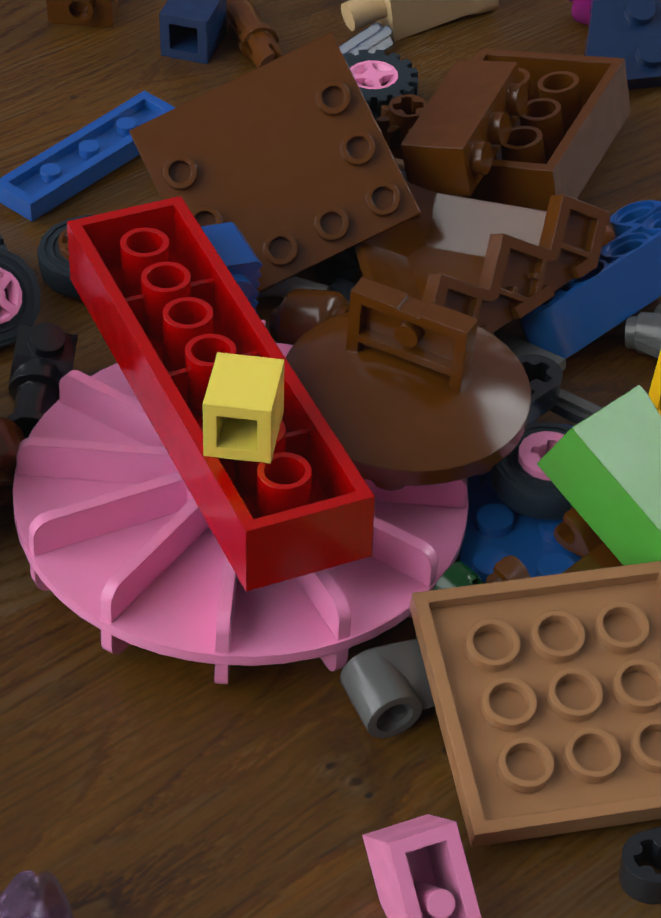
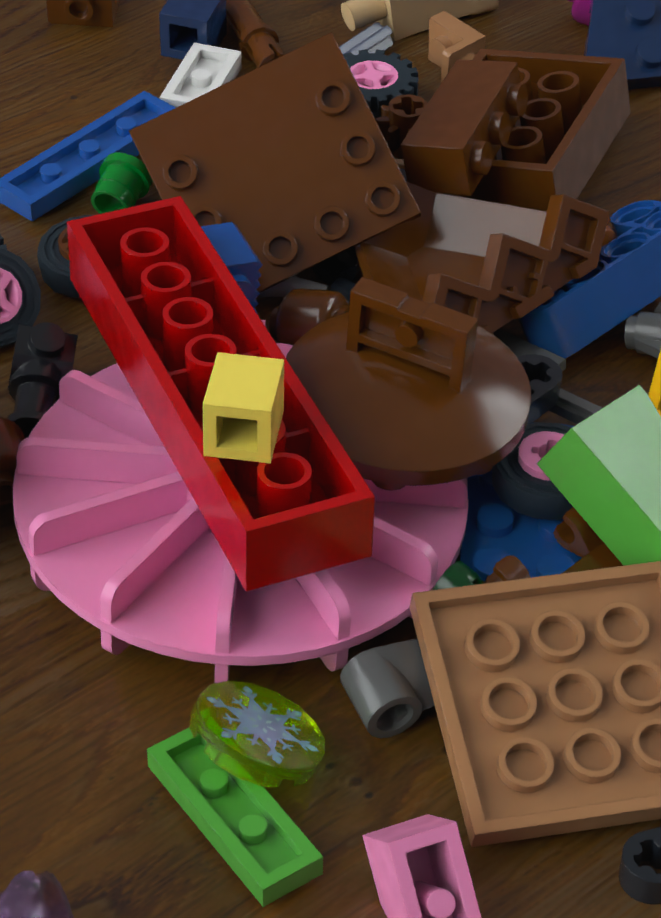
(120, 183): none -> green piece
(200, 72): none -> white plate
(236, 819): none -> bright green plate
(257, 734): none -> clear neon green tile
(451, 41): none -> medium nougat bracket

